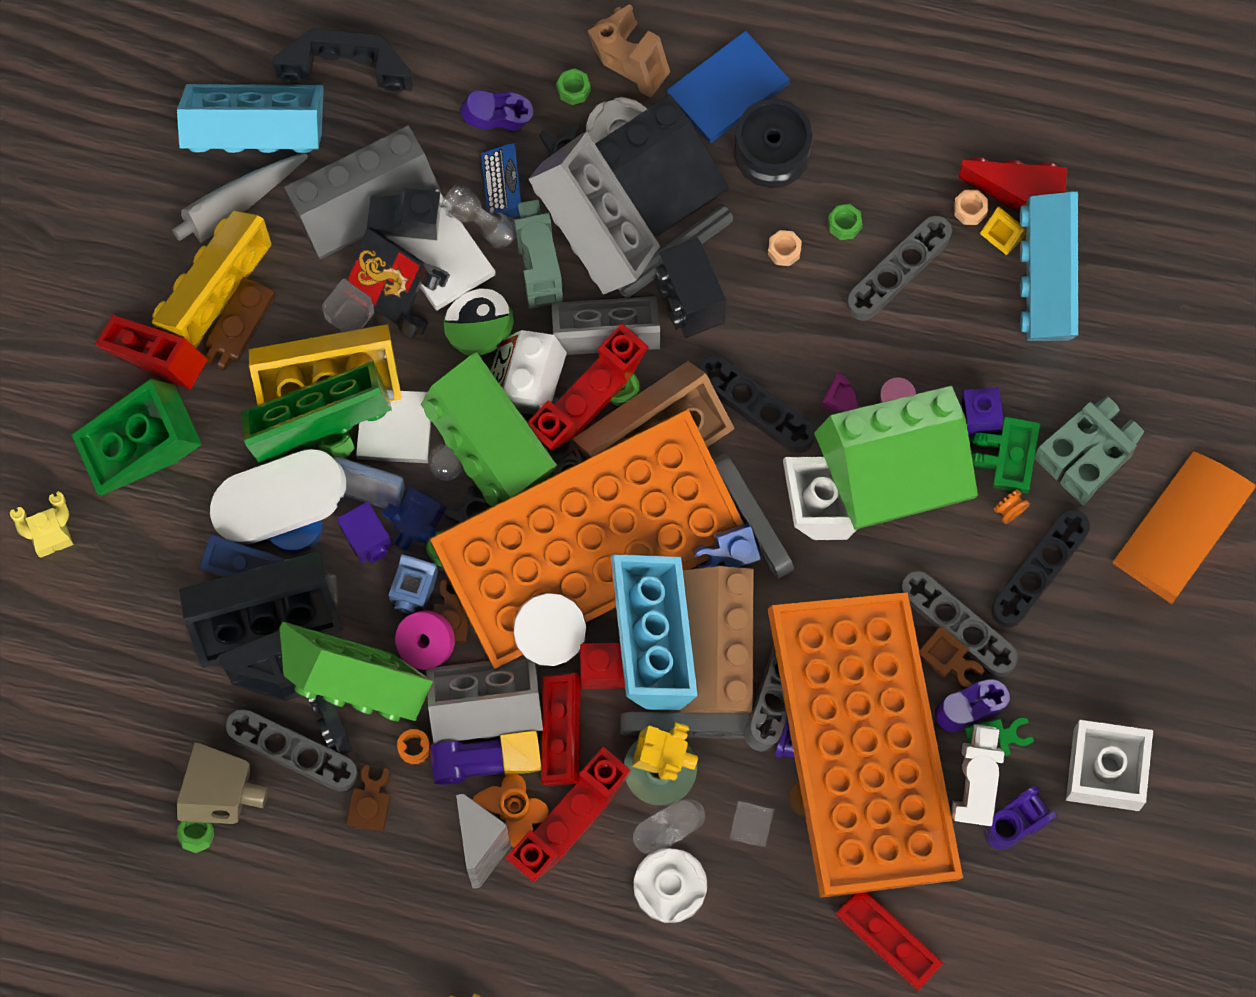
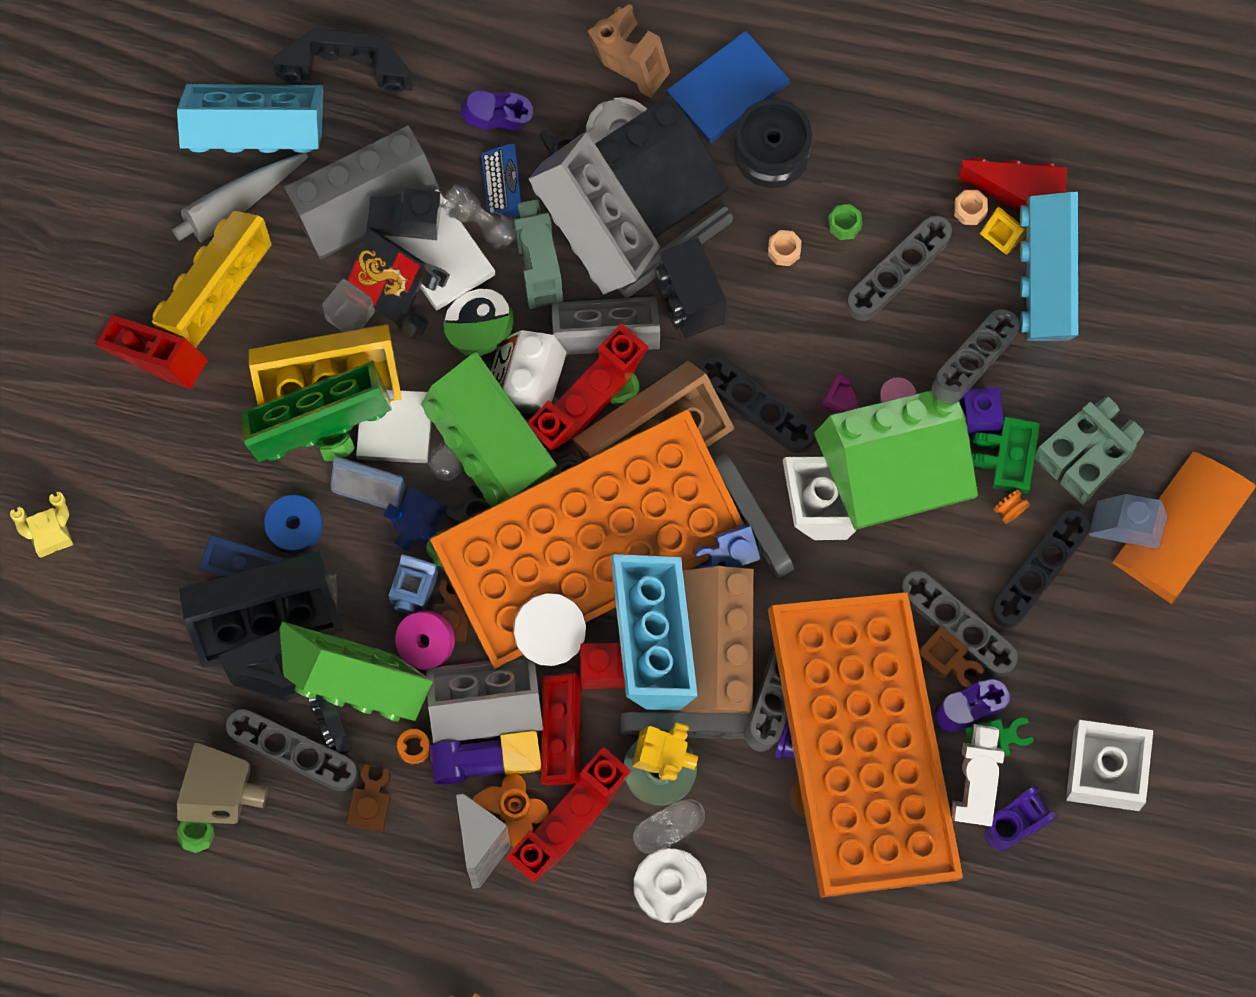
(136, 437): green slope -> none
(238, 323): reddish brown hinge -> none
(277, 497): white tile -> none
(365, 533): dark purple brick -> none
(573, 86): bright green tile -> none
(751, 824): clear tile -> none
(889, 939): red tile -> none
(977, 356): none -> dark grey beam
(1129, 520): none -> sand blue slope

